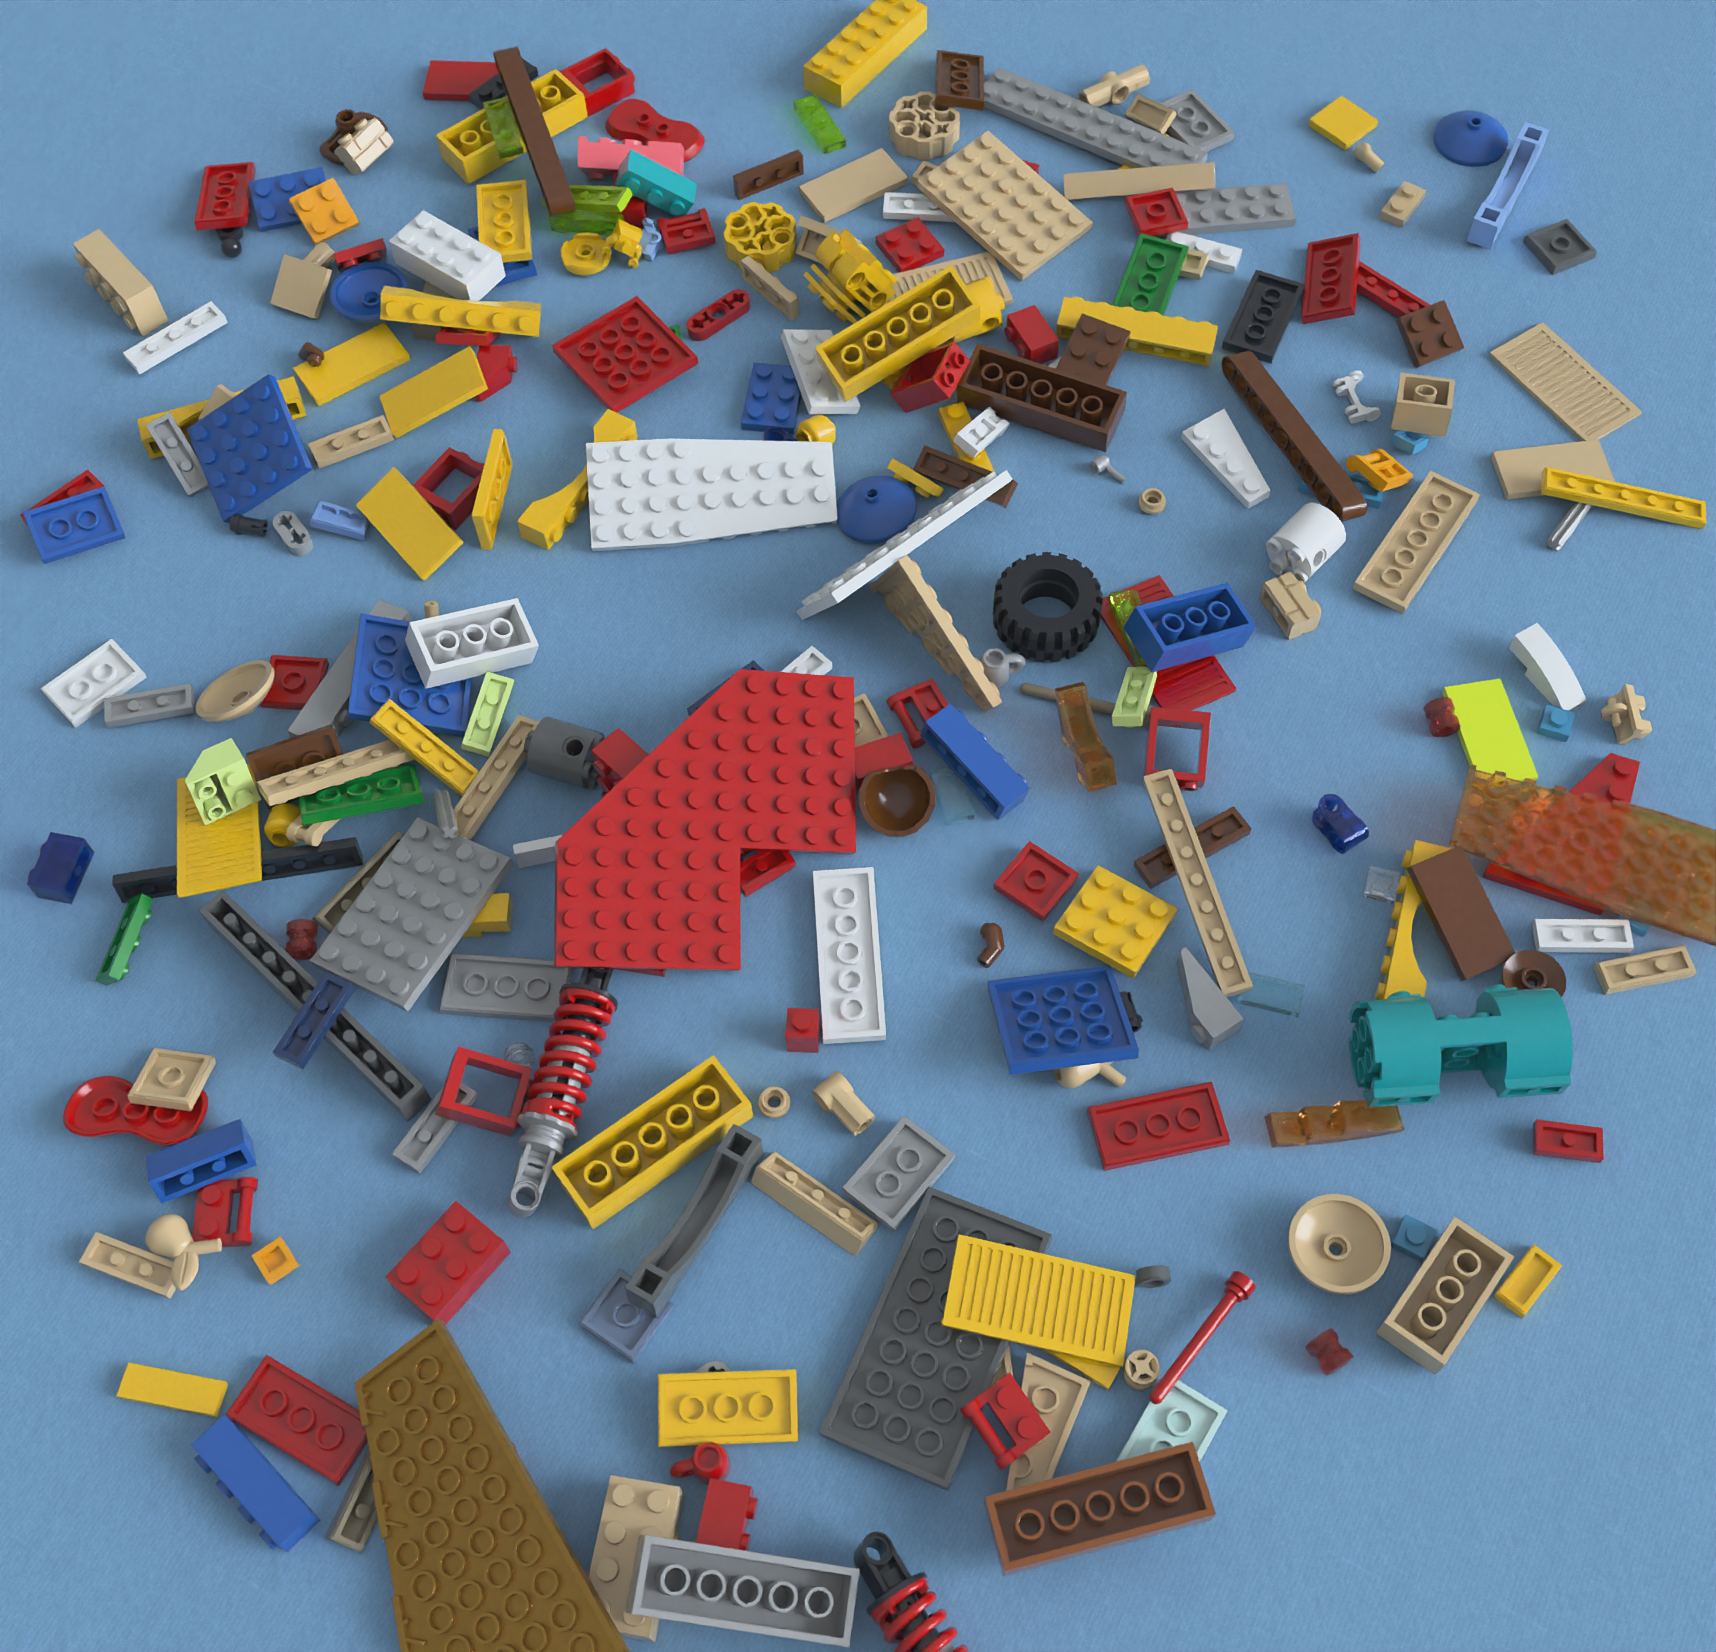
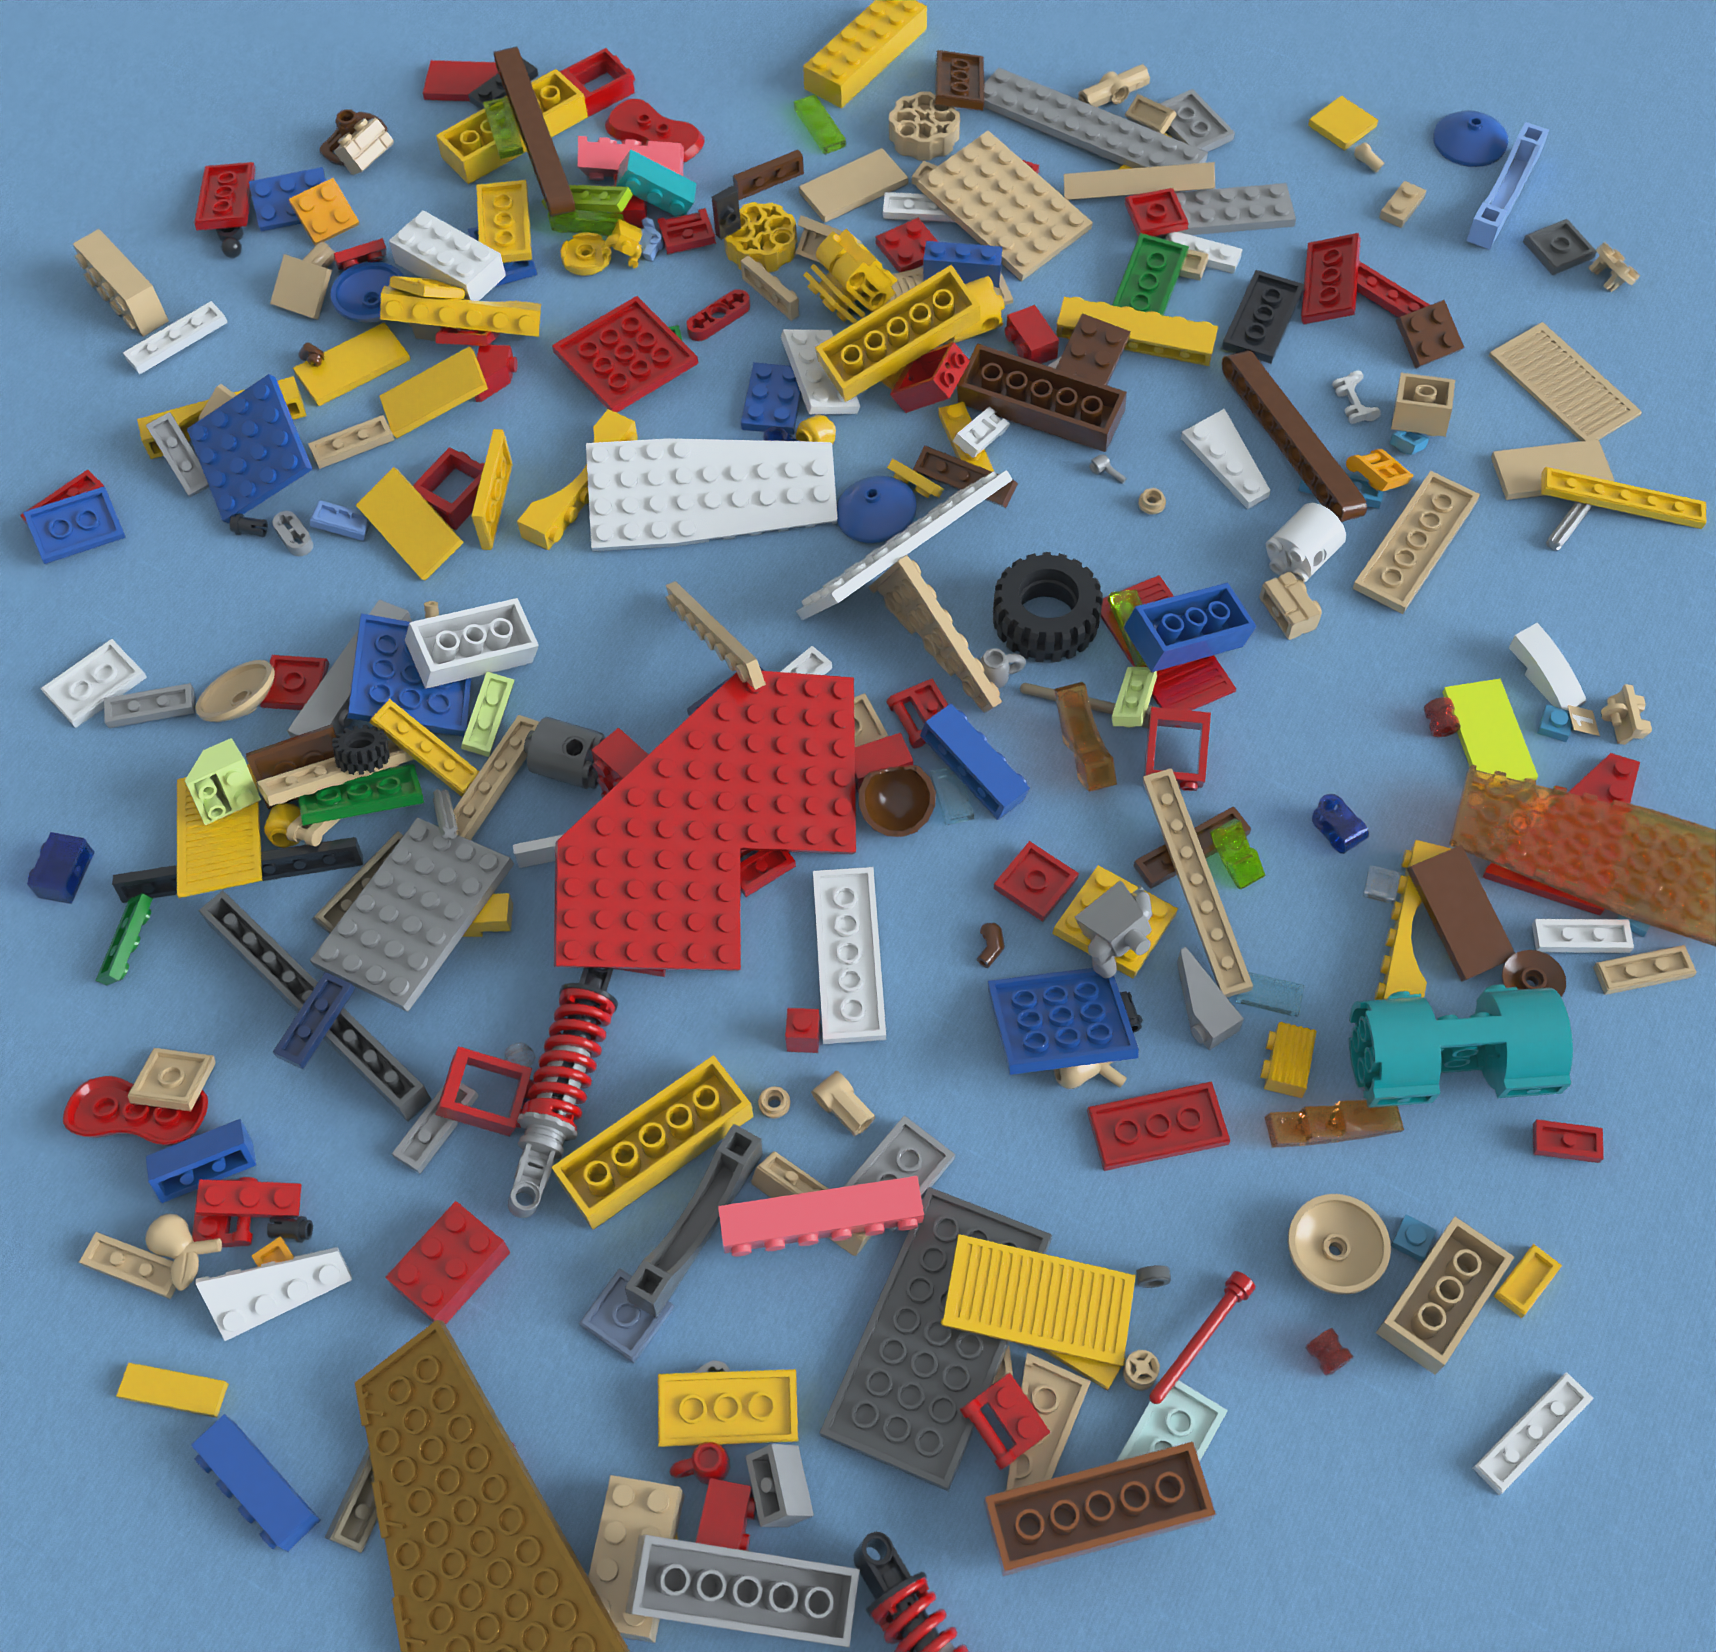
(248, 1199): none -> red plate
(261, 1293): none -> white wing
(297, 1229): none -> black pin
(300, 1419): red tile -> none
(301, 939): clear red wheel -> none
(360, 749): none -> black tyre
(427, 287): none -> yellow tile
(503, 987): light grey tile -> none
(715, 635): none -> tan plate
(726, 212): none -> black plate
(779, 1485): none -> light grey brick
(821, 1215): none -> coral brick
(968, 260): none -> blue brick
(1116, 925): none -> light grey torso
(1236, 854): none -> clear neon green slope
(1289, 1059): none -> yellow brick
(1532, 1433): none -> white tile
(1583, 720): none -> tan sticker
(1620, 271): none -> tan plate

